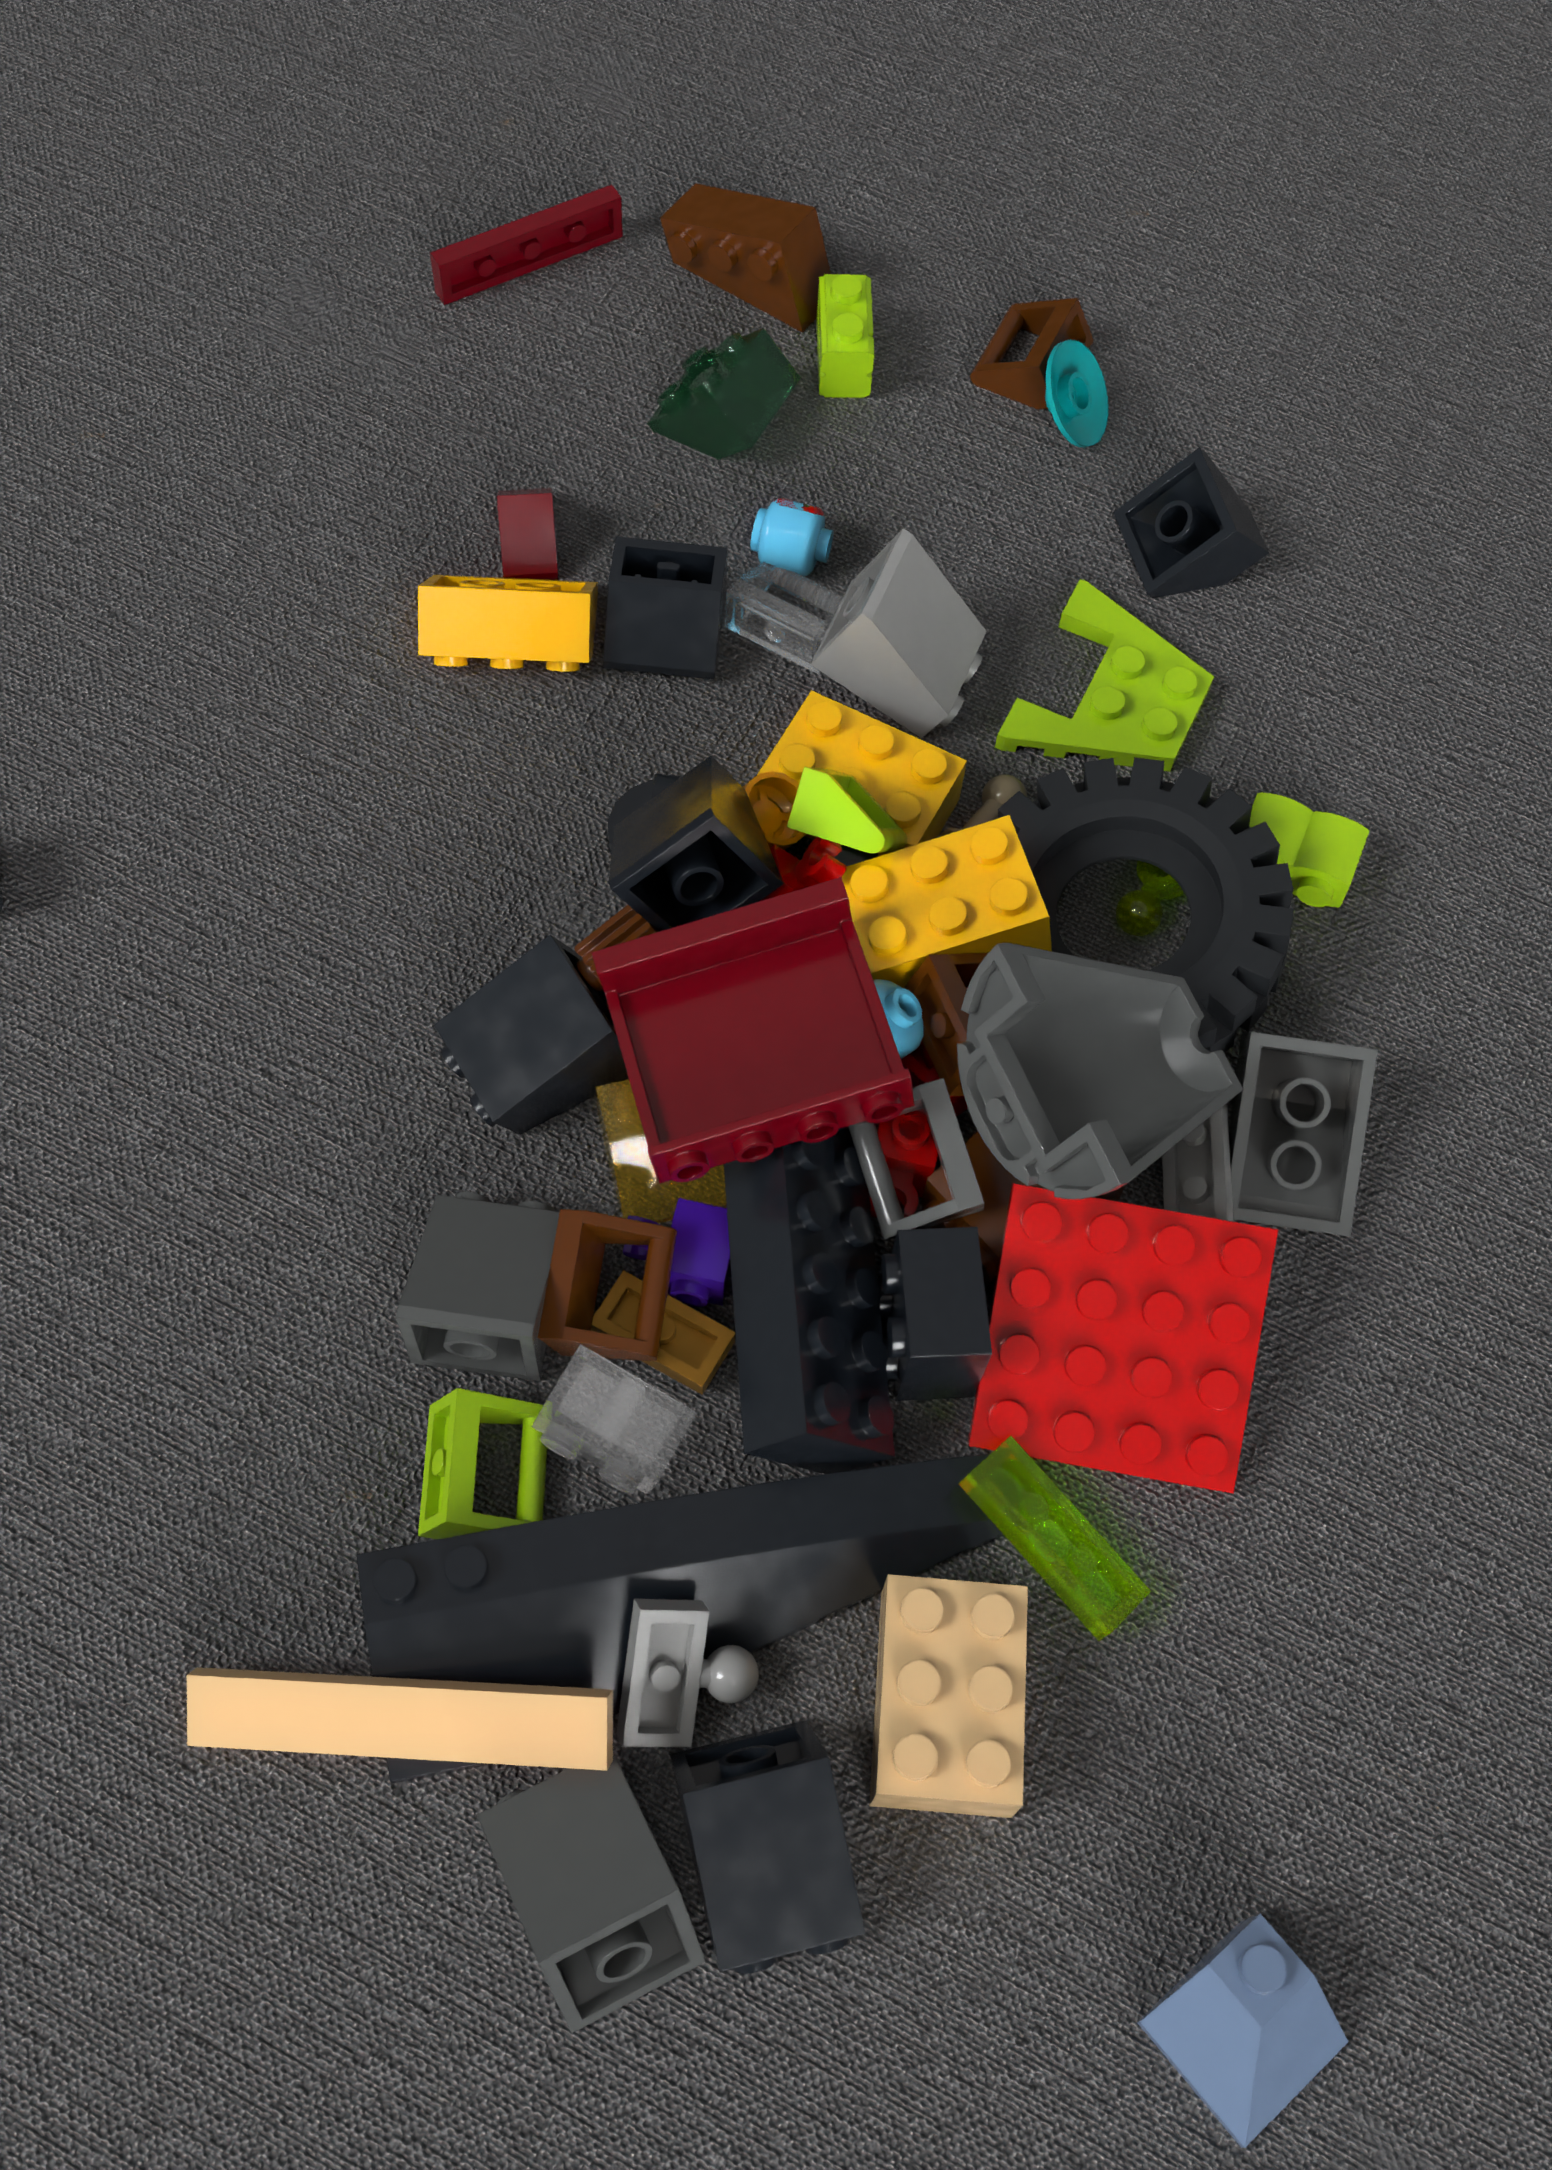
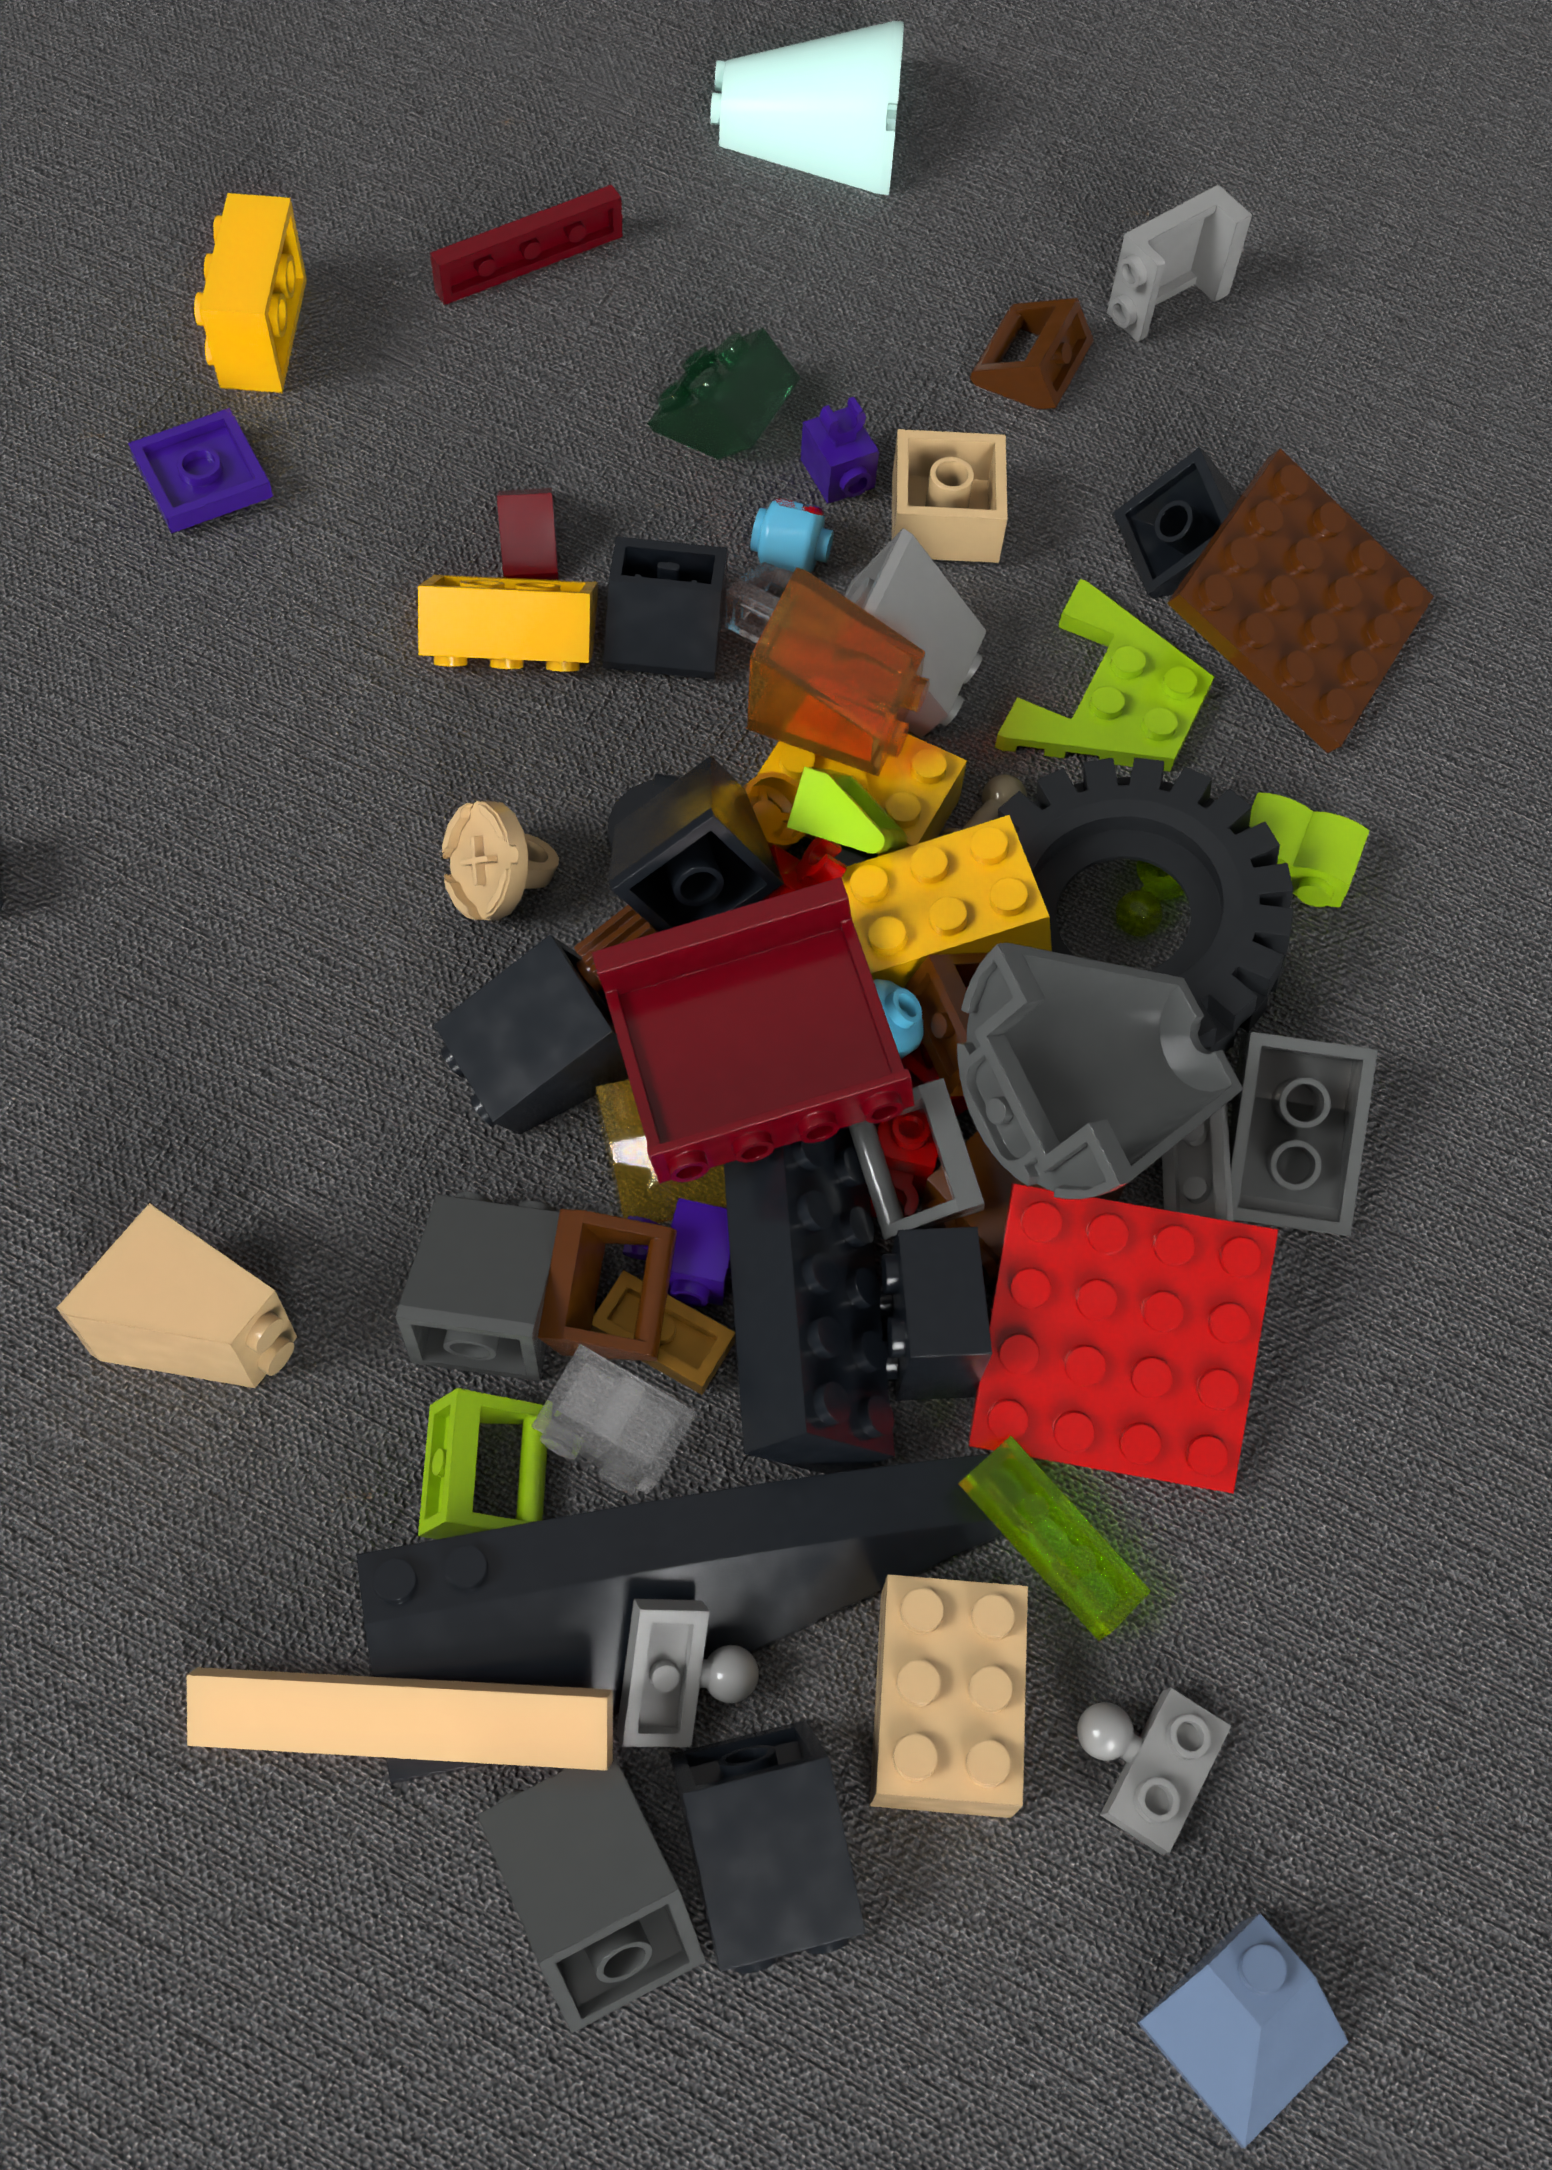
(178, 1308): none -> tan slope
(200, 470): none -> dark purple plate
(252, 292): none -> yellow brick
(493, 860): none -> tan tile
(751, 248): reddish brown wedge -> none
(817, 105): none -> light aqua cone
(833, 678): none -> clear orange slope
(839, 452): none -> dark purple brick
(845, 336): lime brick -> none
(951, 493): none -> tan brick
(1076, 393): teal dish -> none
(1161, 1767): none -> light grey plate
(1174, 251): none -> light grey panel
(1302, 601): none -> reddish brown plate

